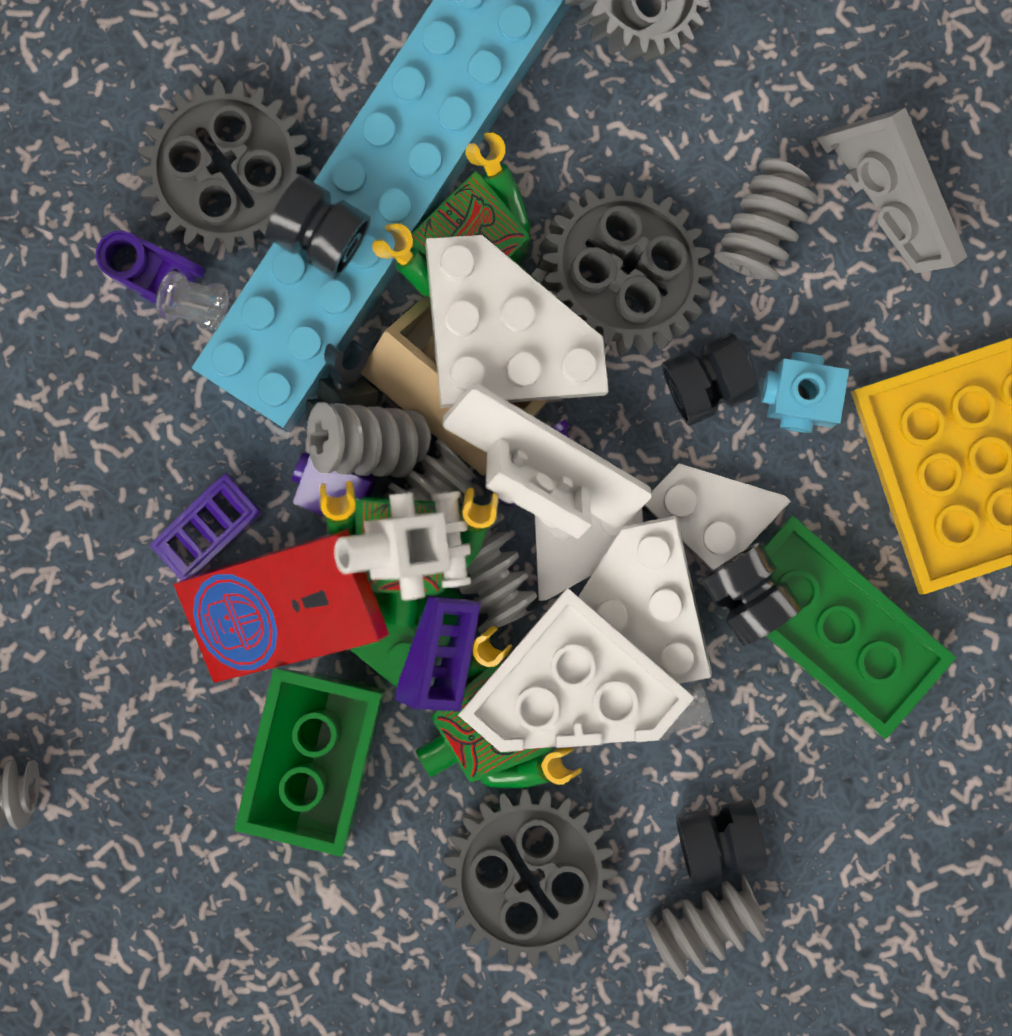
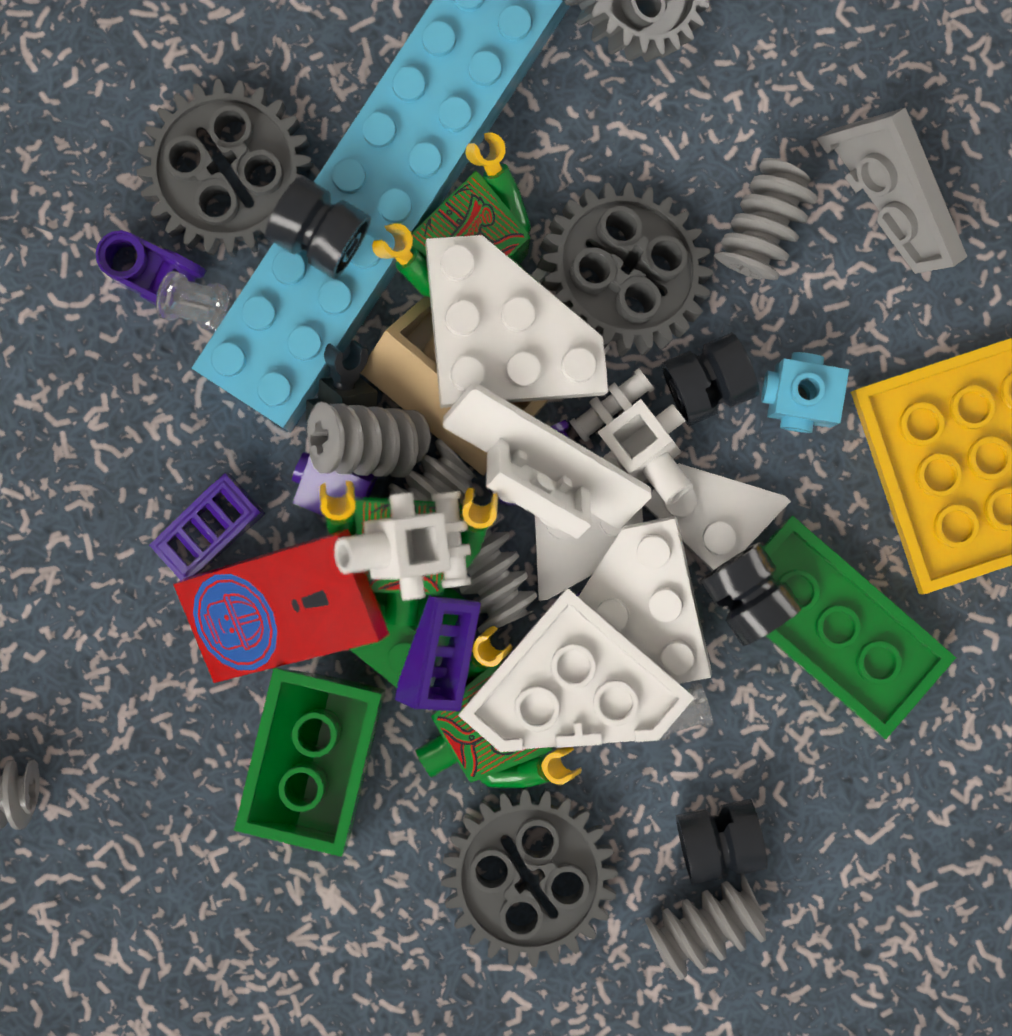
(638, 437): none -> white piece

